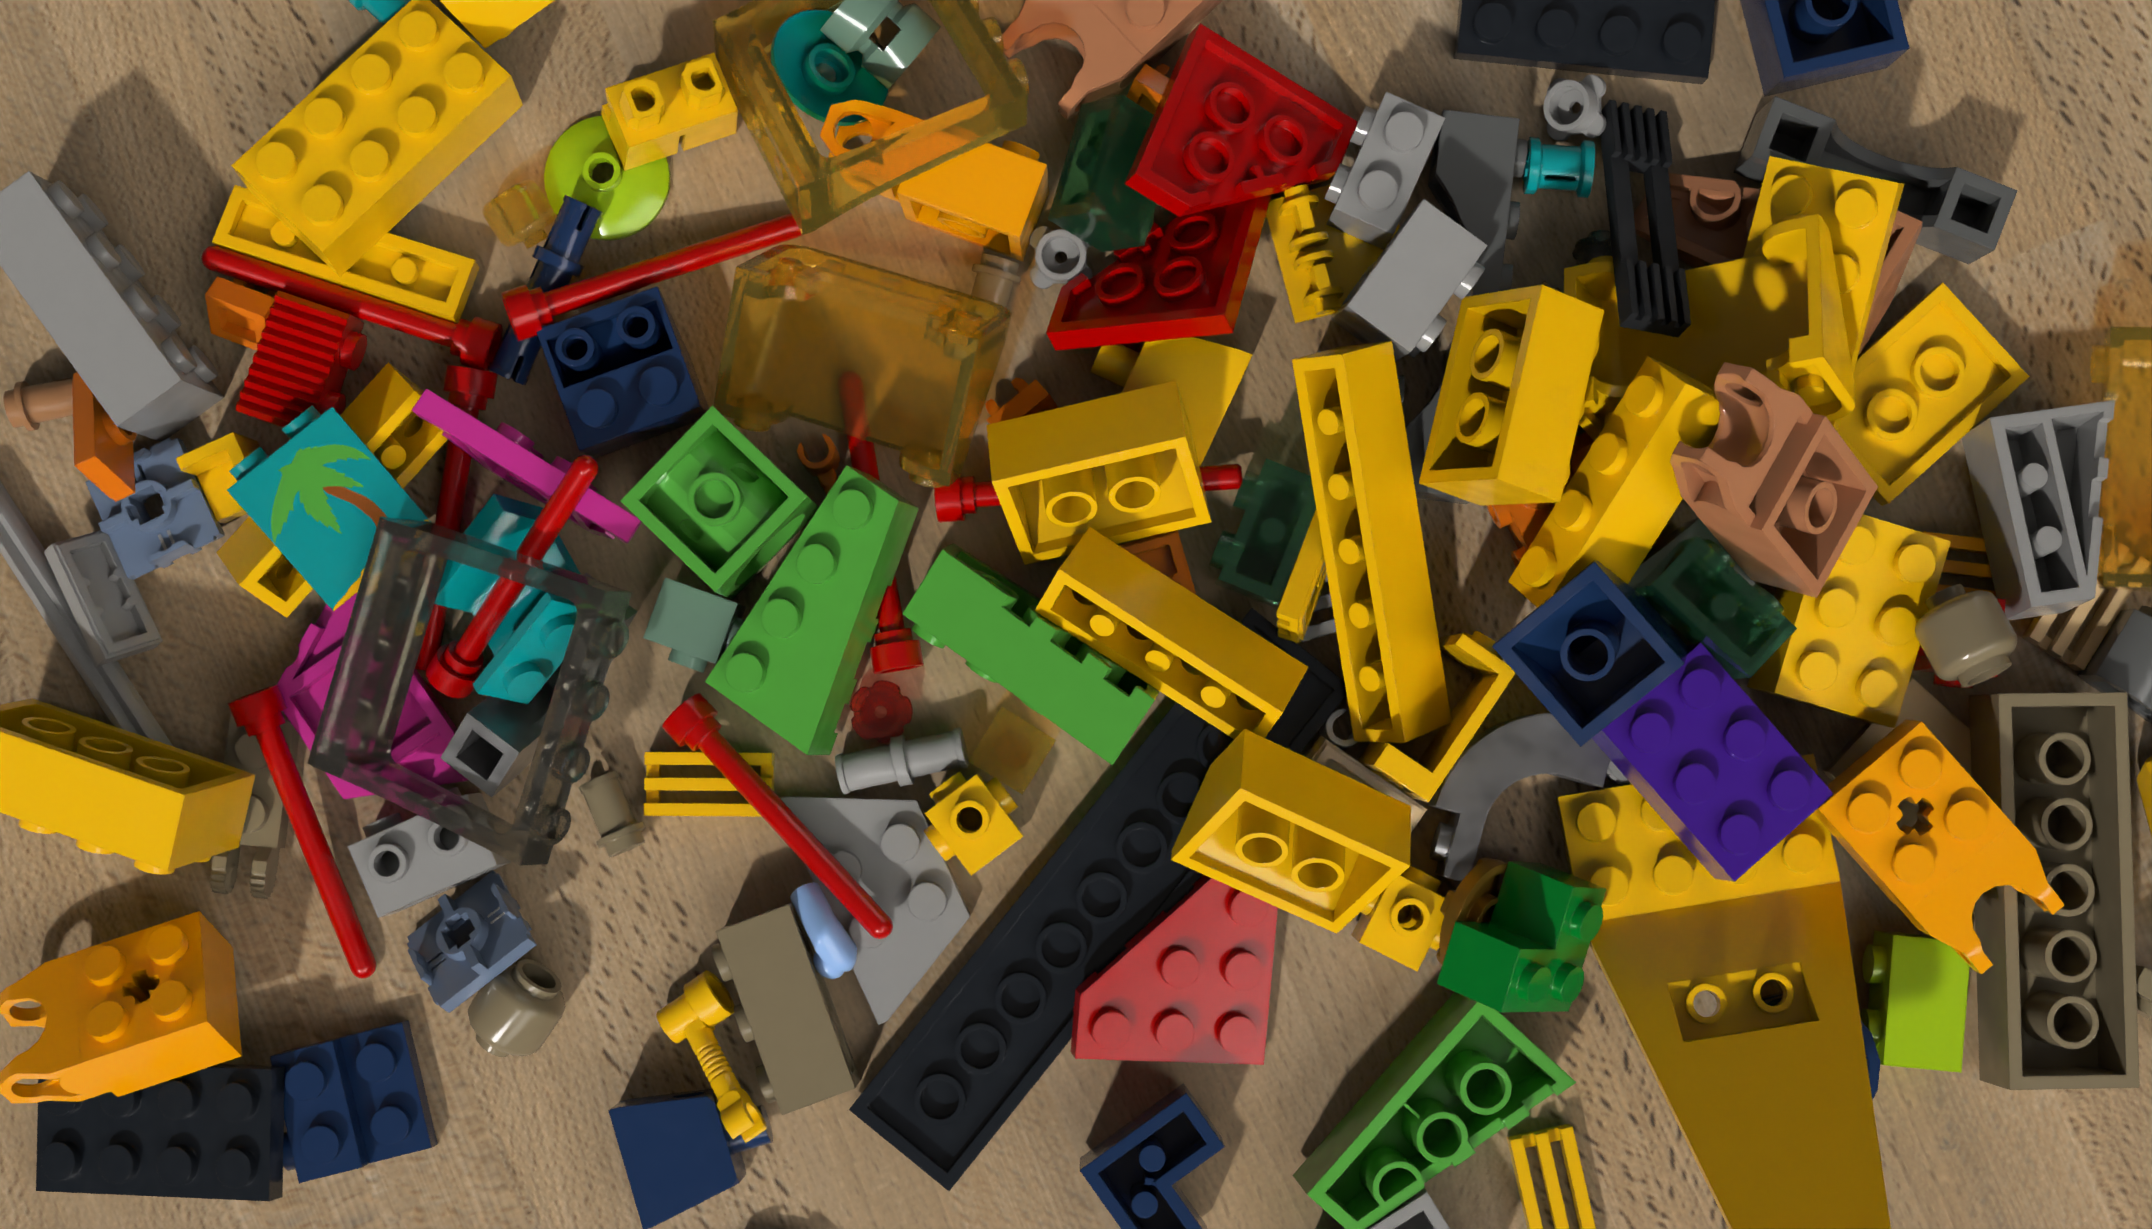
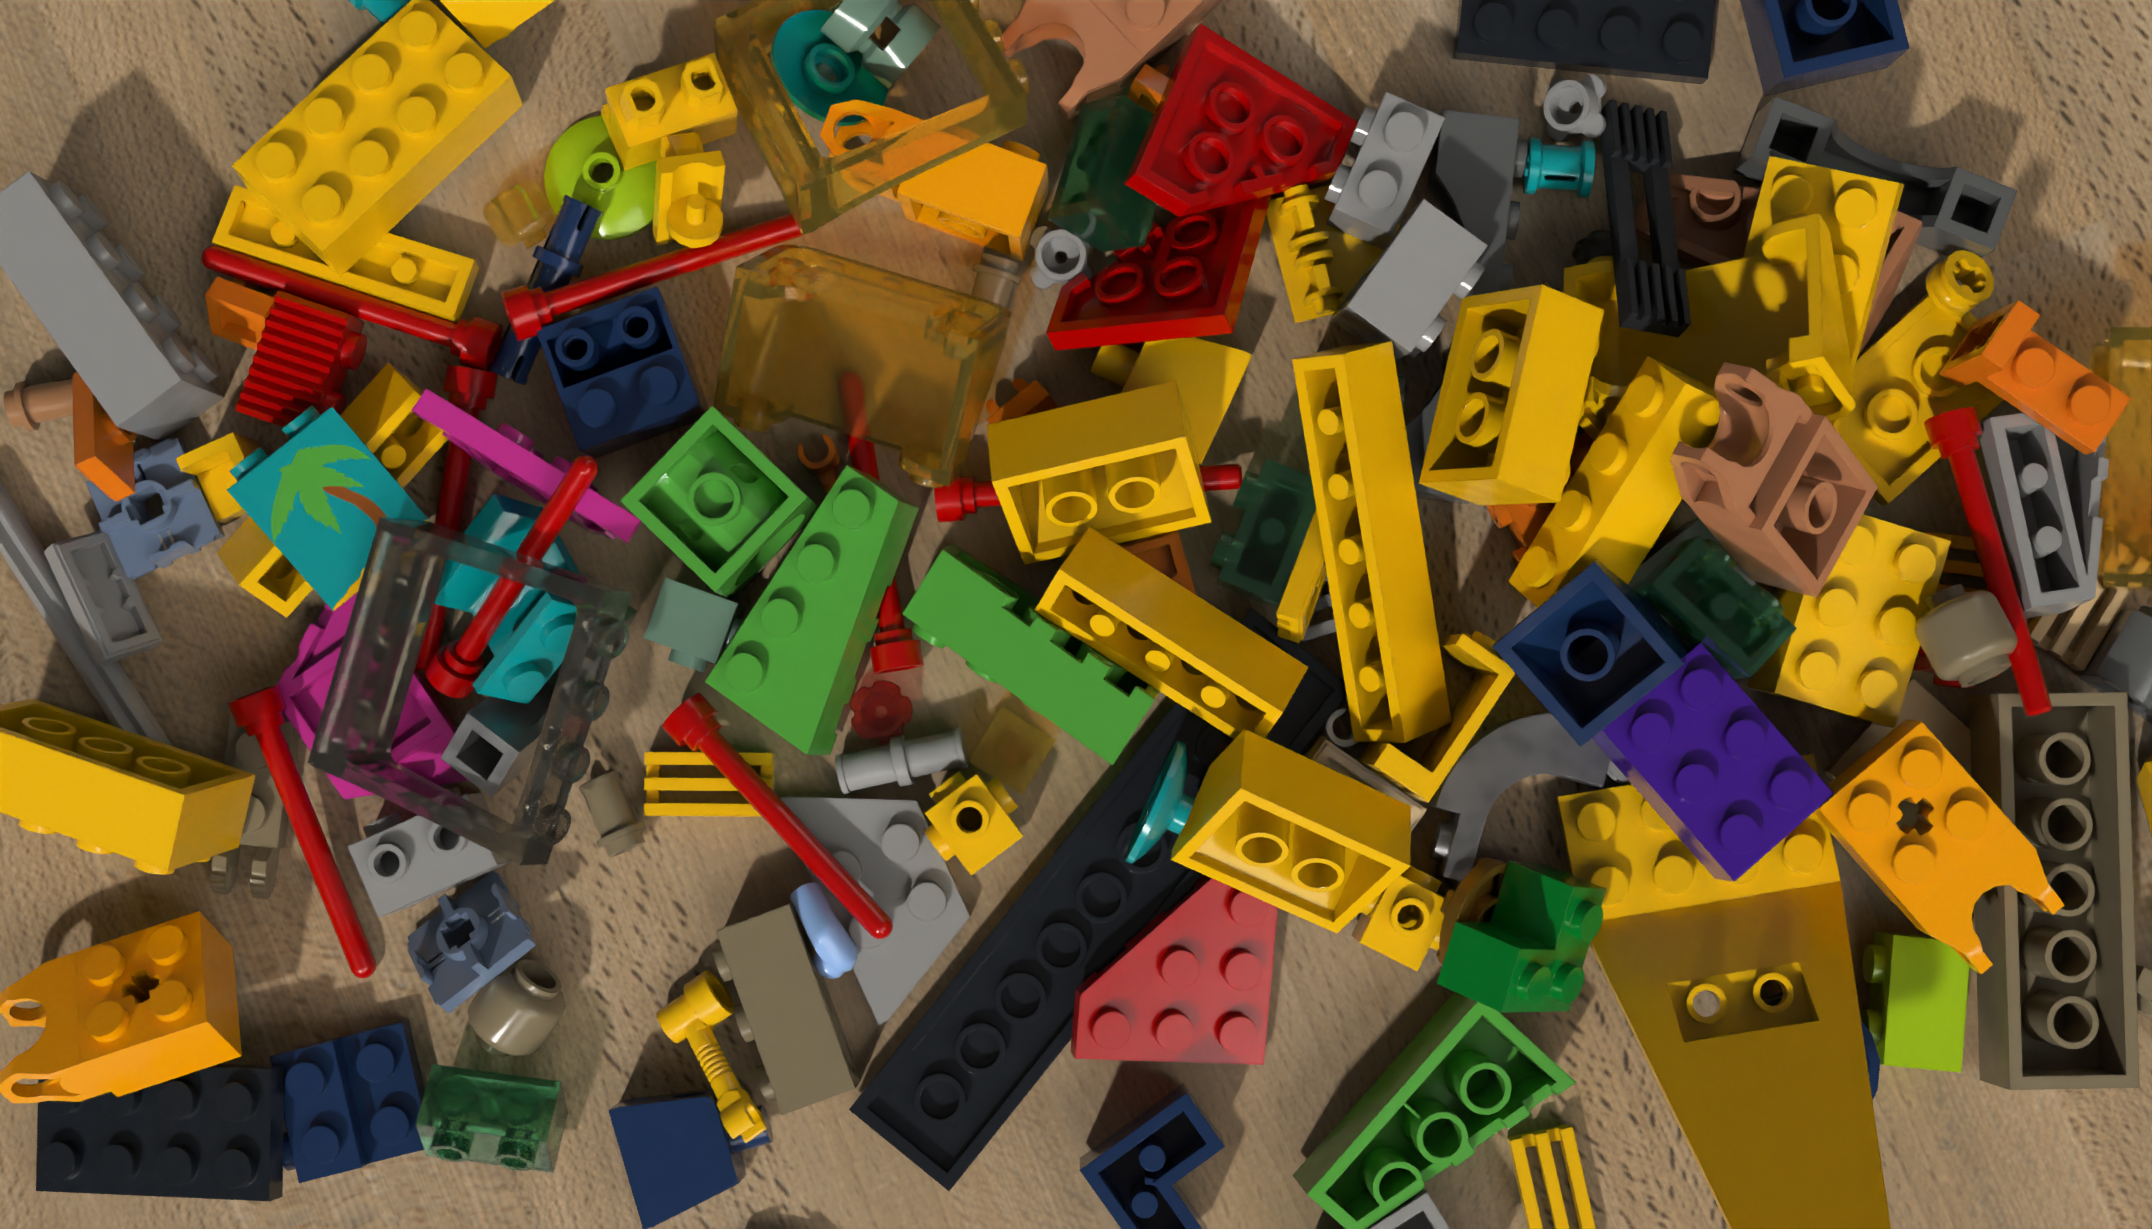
(492, 1118): none -> clear green brick
(688, 192): none -> yellow hips
(1166, 806): none -> teal dish
(1948, 294): none -> yellow bush
(1957, 439): none -> red piece
(2036, 377): none -> orange bracket

